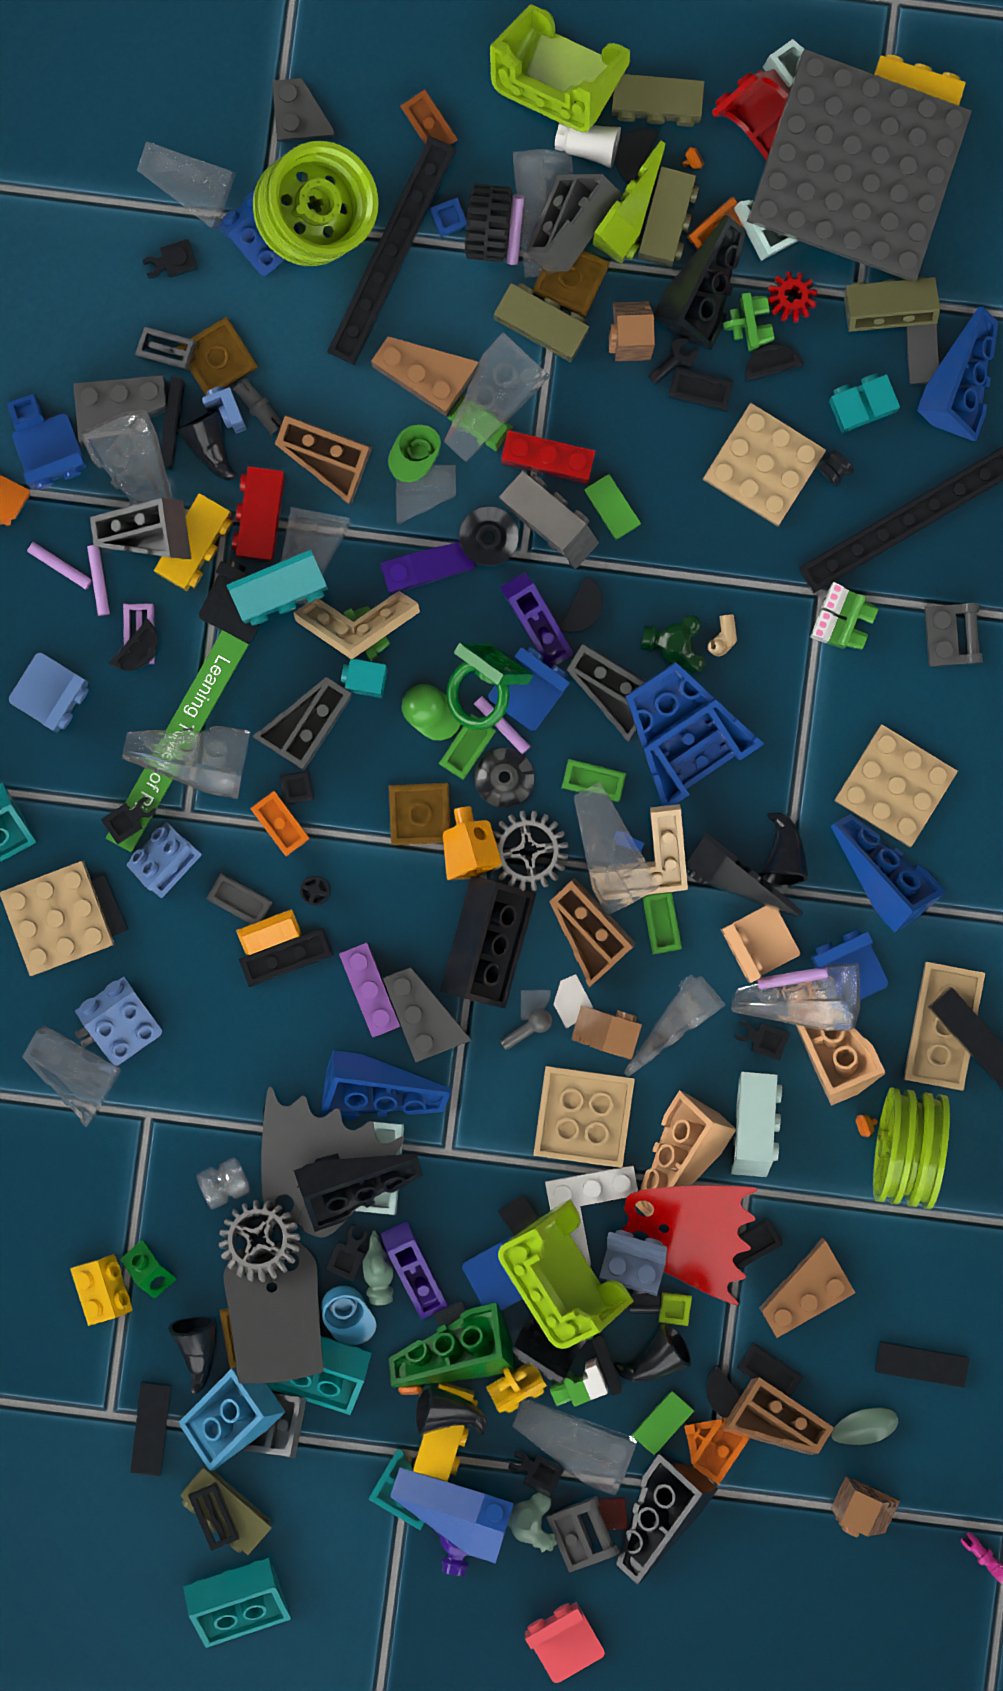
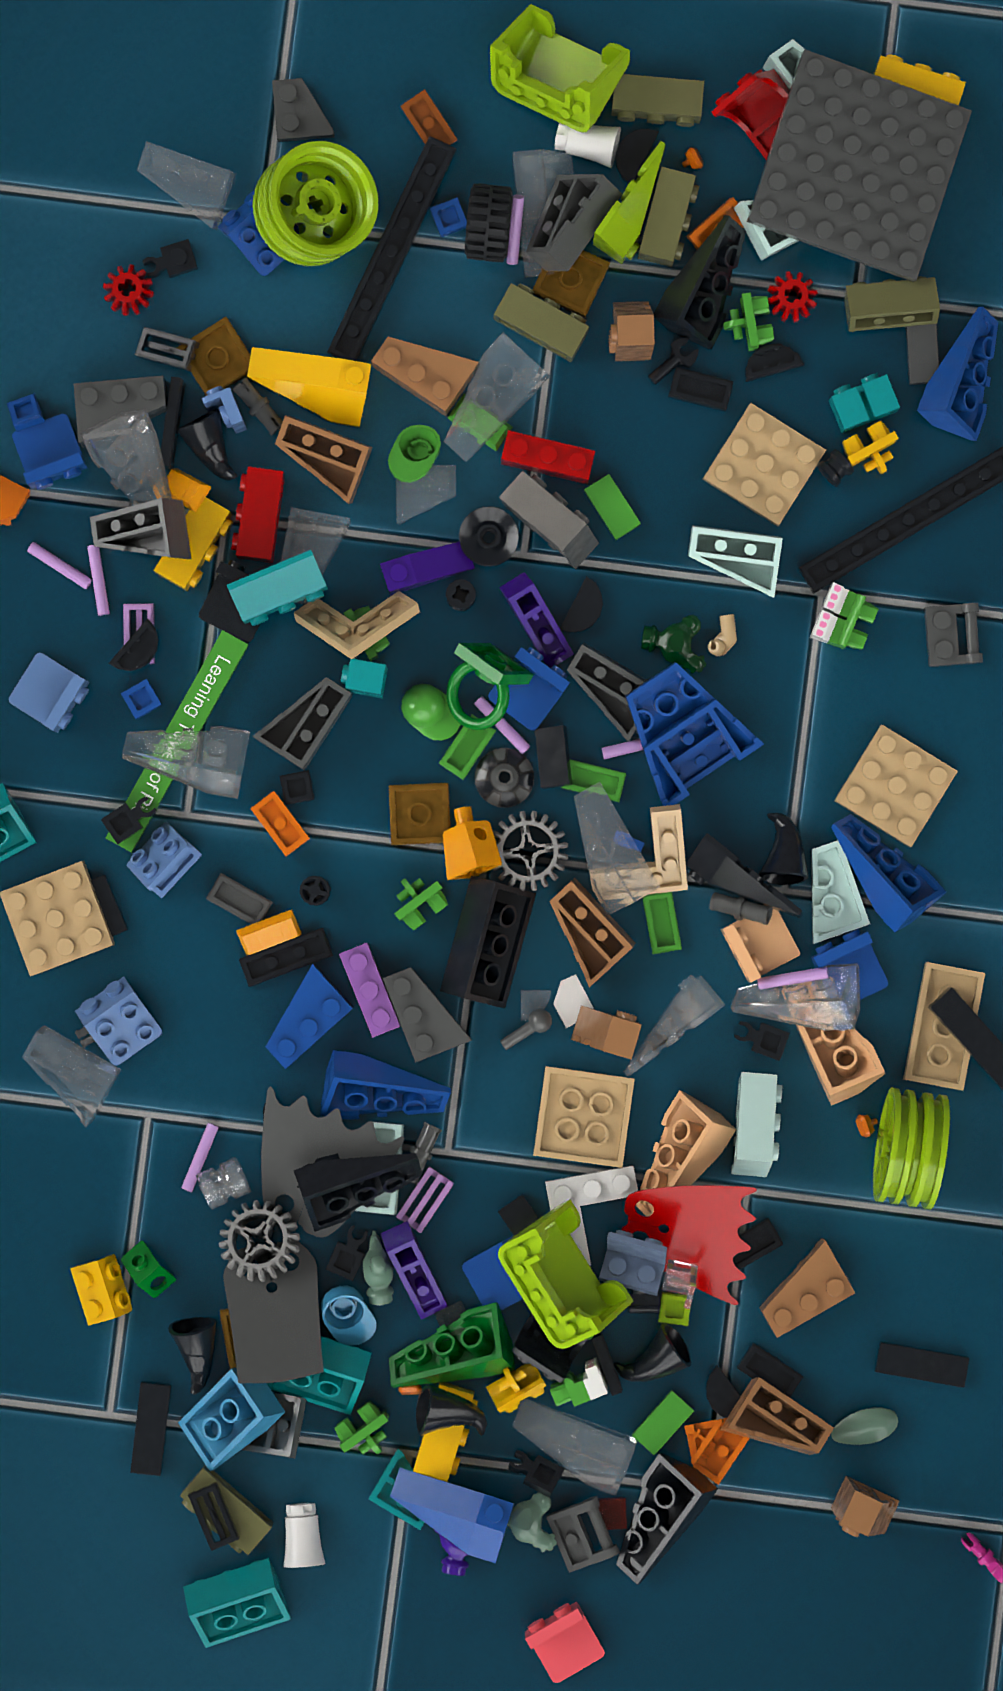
(121, 282): none -> red gear
(141, 699): none -> blue tile
(187, 488): none -> light orange tile
(200, 1157): none -> lavender piece
(302, 1536): none -> white plant
(308, 1017): none -> blue wedge
(319, 383): none -> yellow wedge
(373, 1420): none -> bright green hips
(409, 912): none -> bright green hips
(425, 1145): none -> dark grey pin
(439, 1178): none -> lavender tile
(458, 600): none -> black wheel
(553, 757): none -> black tile
(622, 749): none -> lavender piece
(680, 1279): none -> clear panel
(739, 554): none -> light aqua wedge
(740, 908): none -> dark grey pin
(835, 895): none -> light aqua wing
(881, 439): none -> yellow hips

